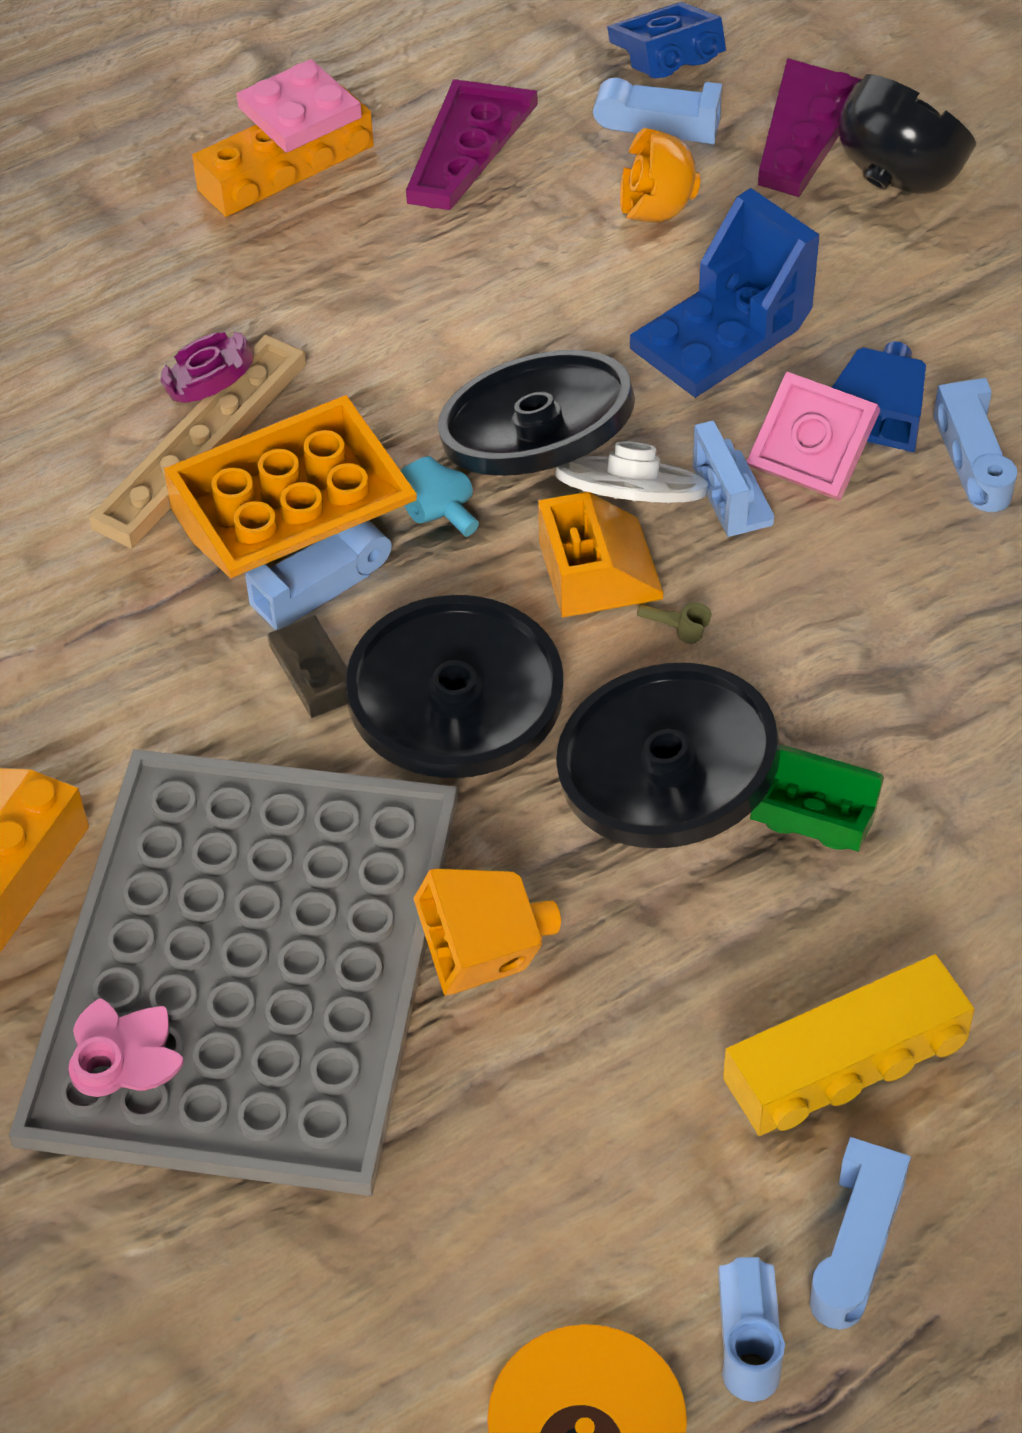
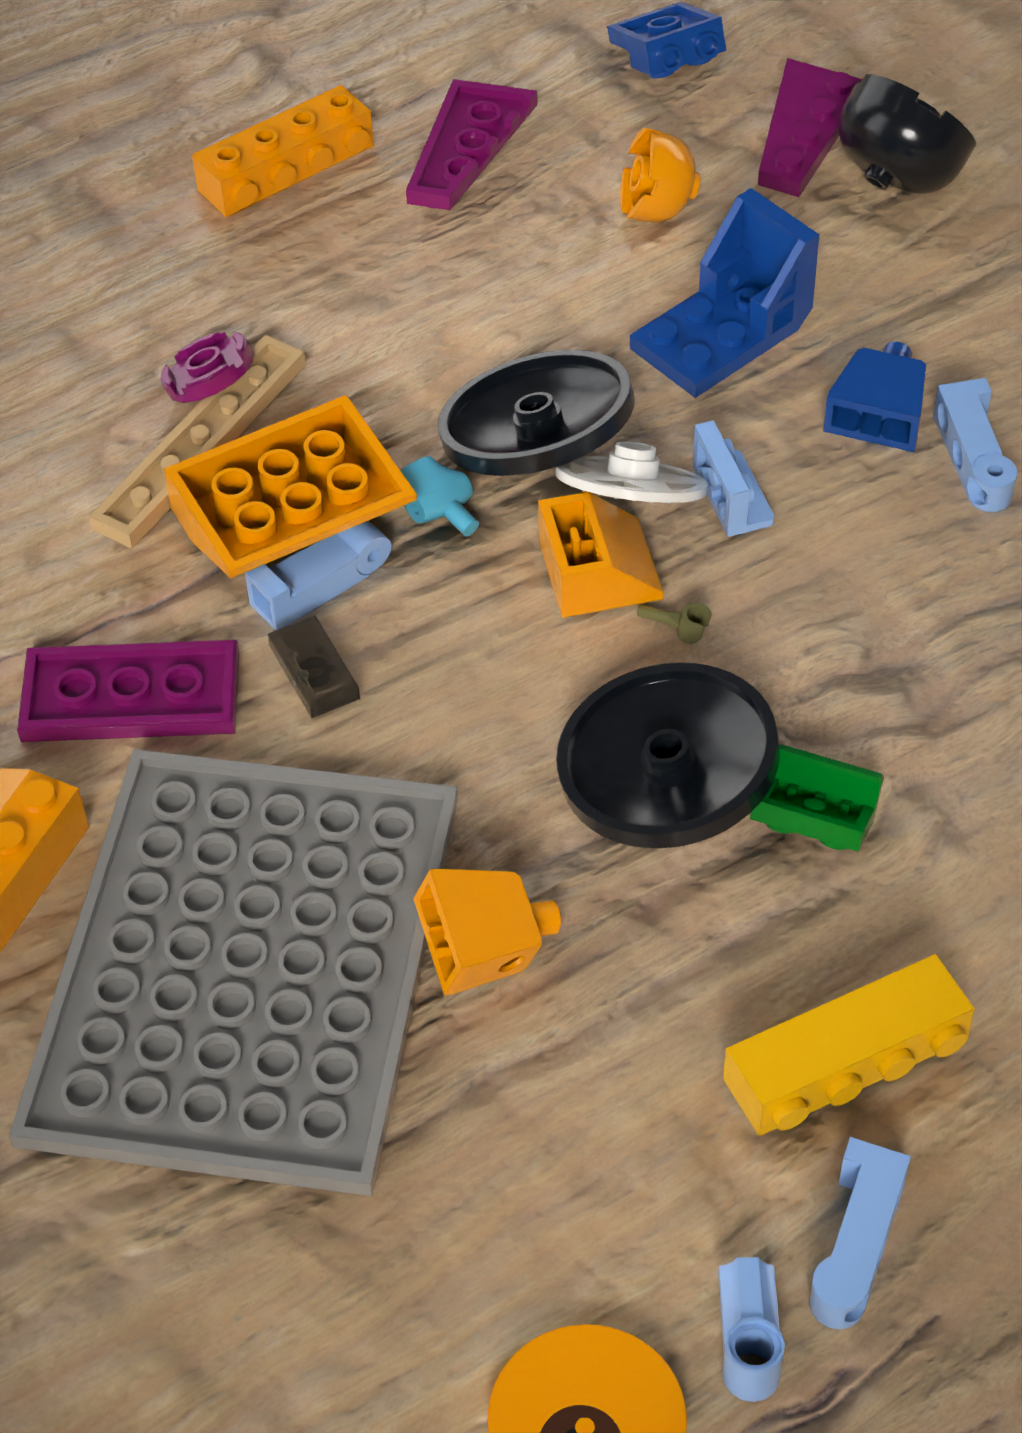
(127, 1044): bright pink plate -> none
(129, 691): none -> magenta tile
(299, 105): bright pink plate -> none
(454, 686): black dish -> none
(673, 111): light blue leg -> none
(813, 436): bright pink plate -> none

